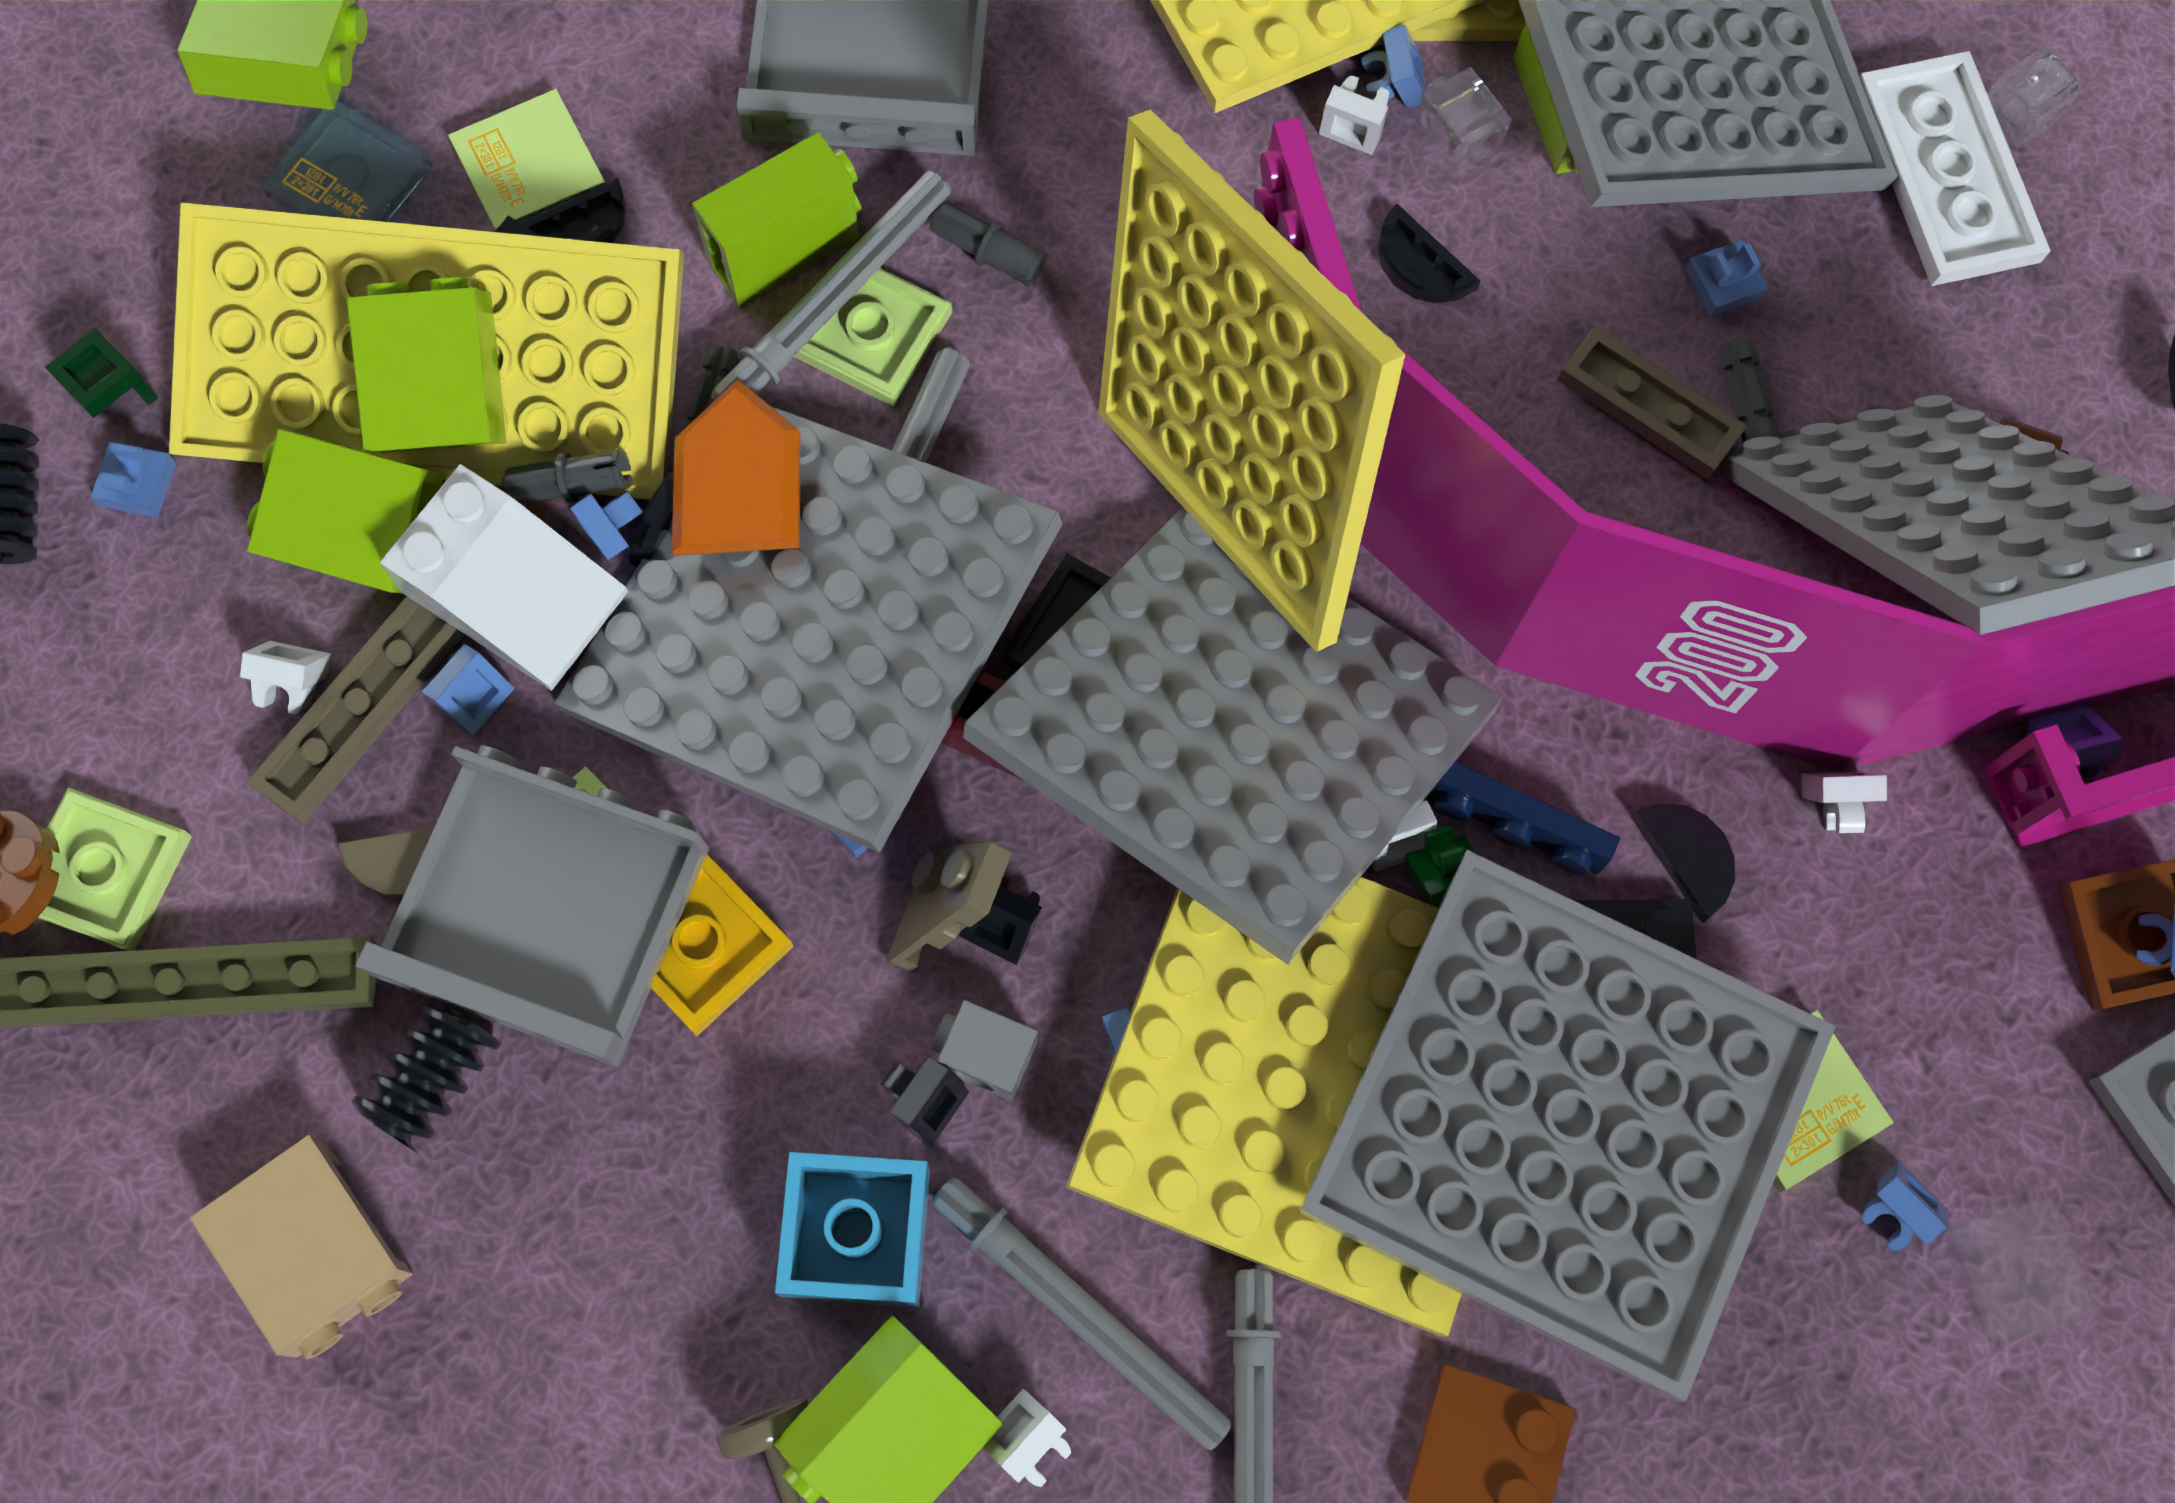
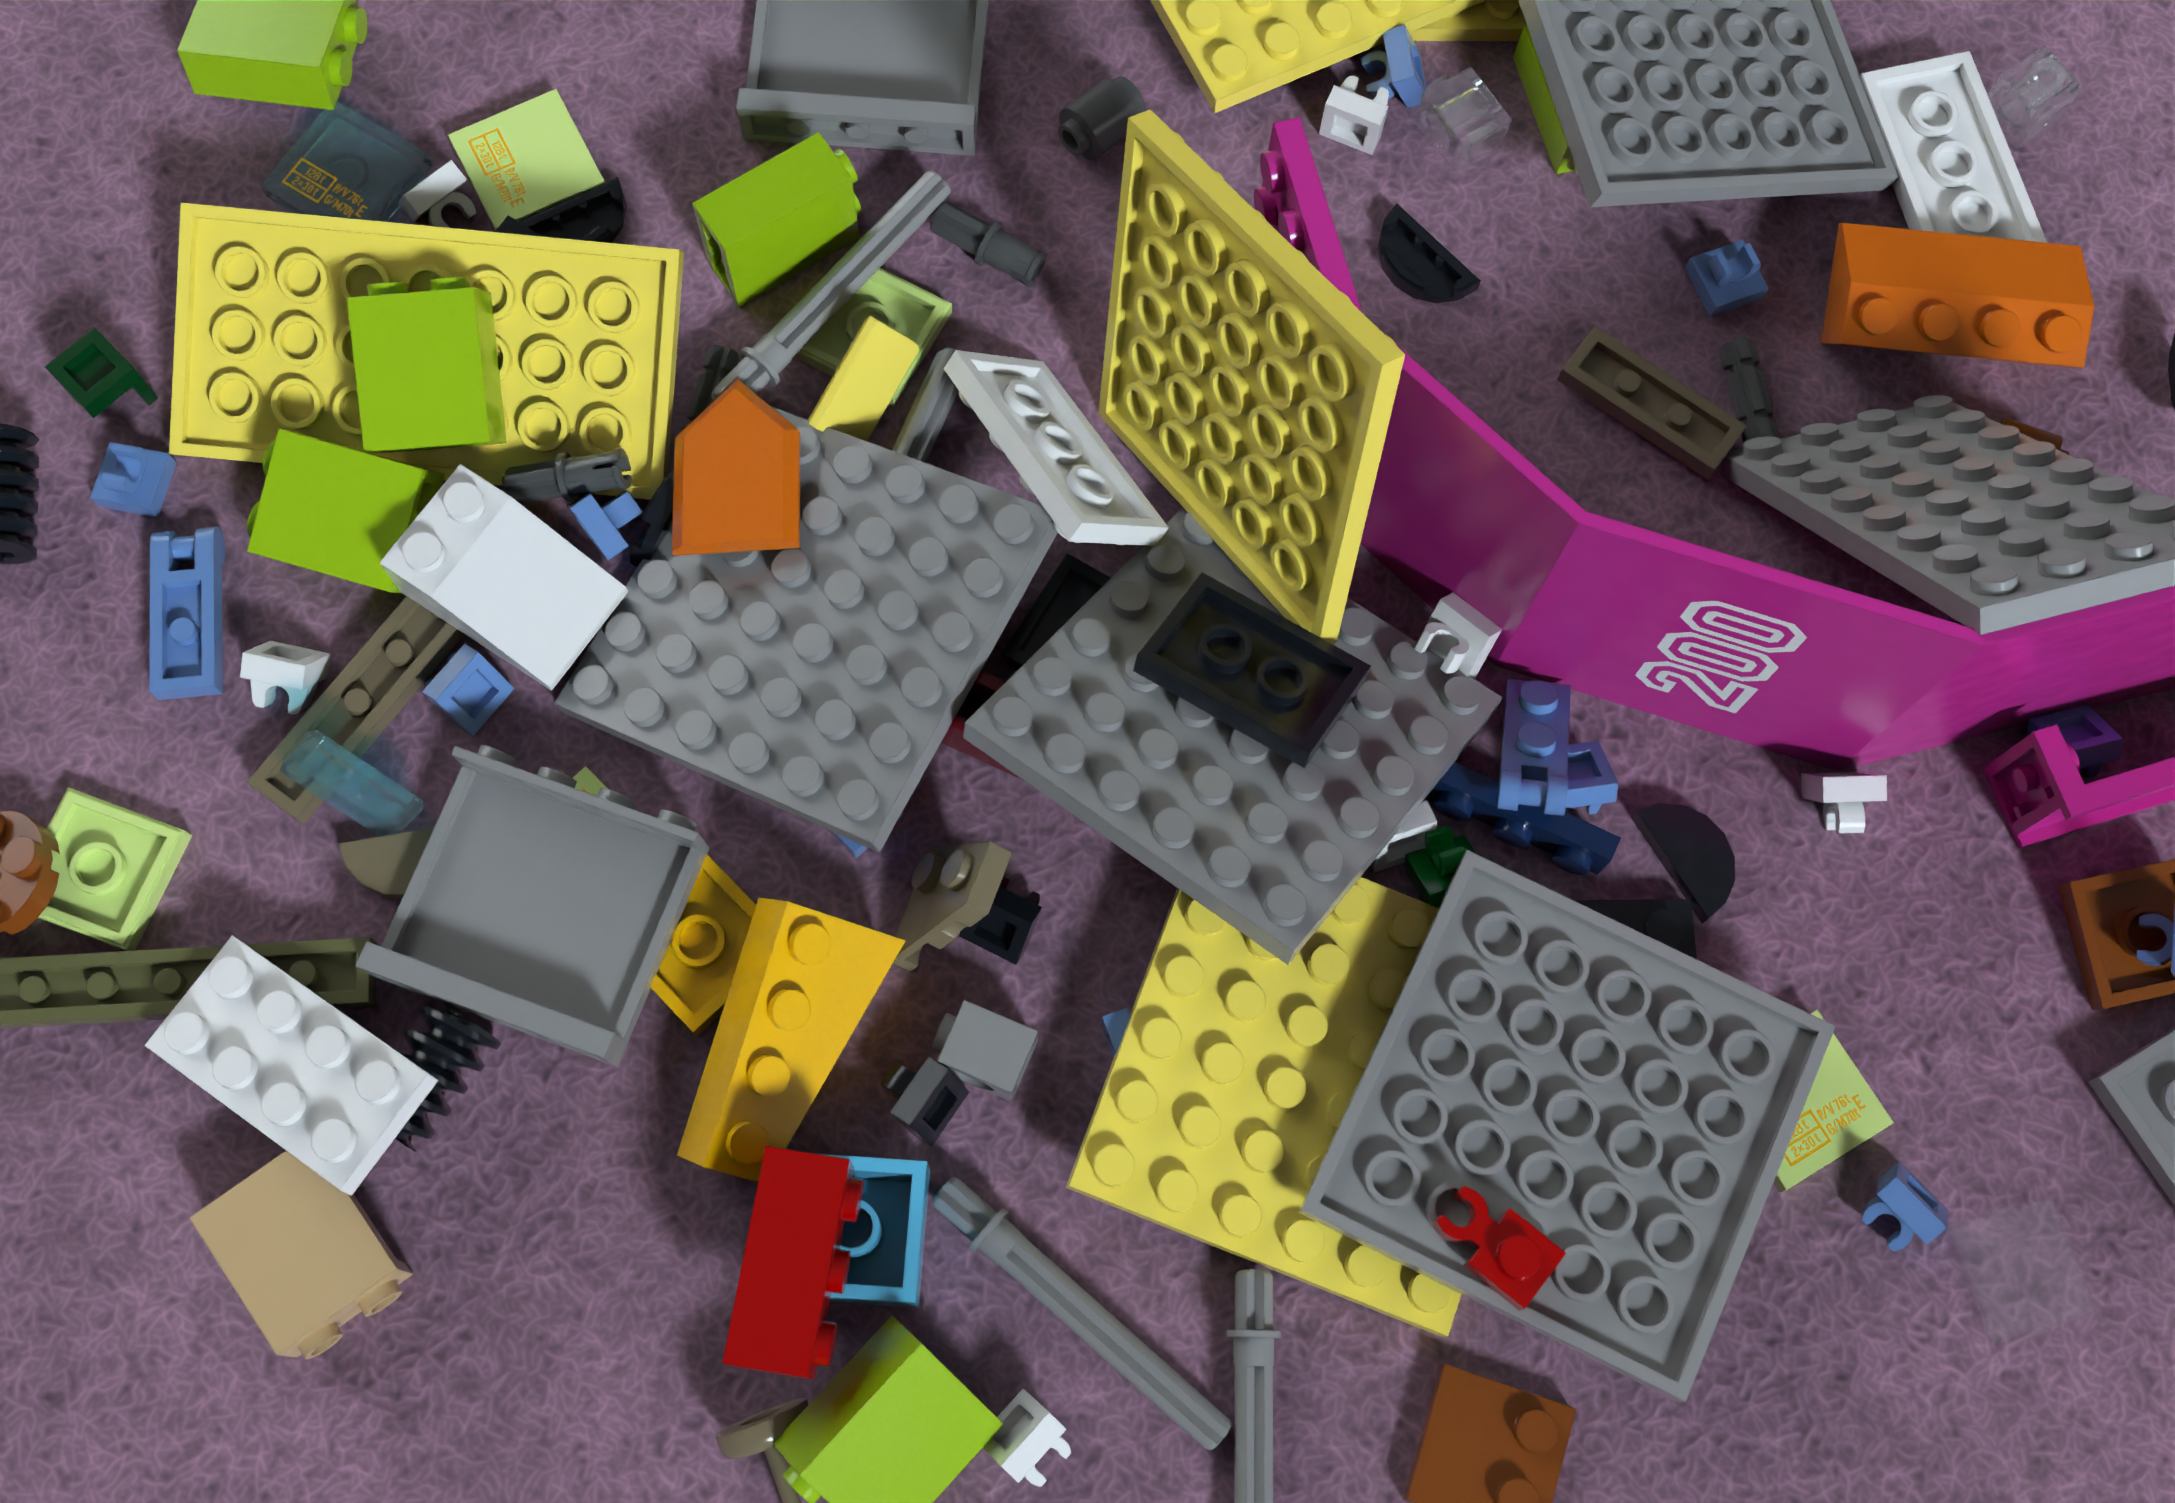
(186, 614): none -> medium blue plate
(291, 1065): none -> white plate
(350, 784): none -> clear light blue slope
(436, 193): none -> white tile
(781, 1031): none -> yellow wedge
(793, 1264): none -> red brick
(865, 380): none -> light yellow slope
(1055, 450): none -> white plate
(1099, 117): none -> dark grey brick
(1252, 669): none -> black plate
(1458, 636): none -> white tile
(1507, 1253): none -> red plate
(1535, 746): none -> medium blue plate
(1589, 777): none -> medium blue tile
(1958, 296): none -> orange slope

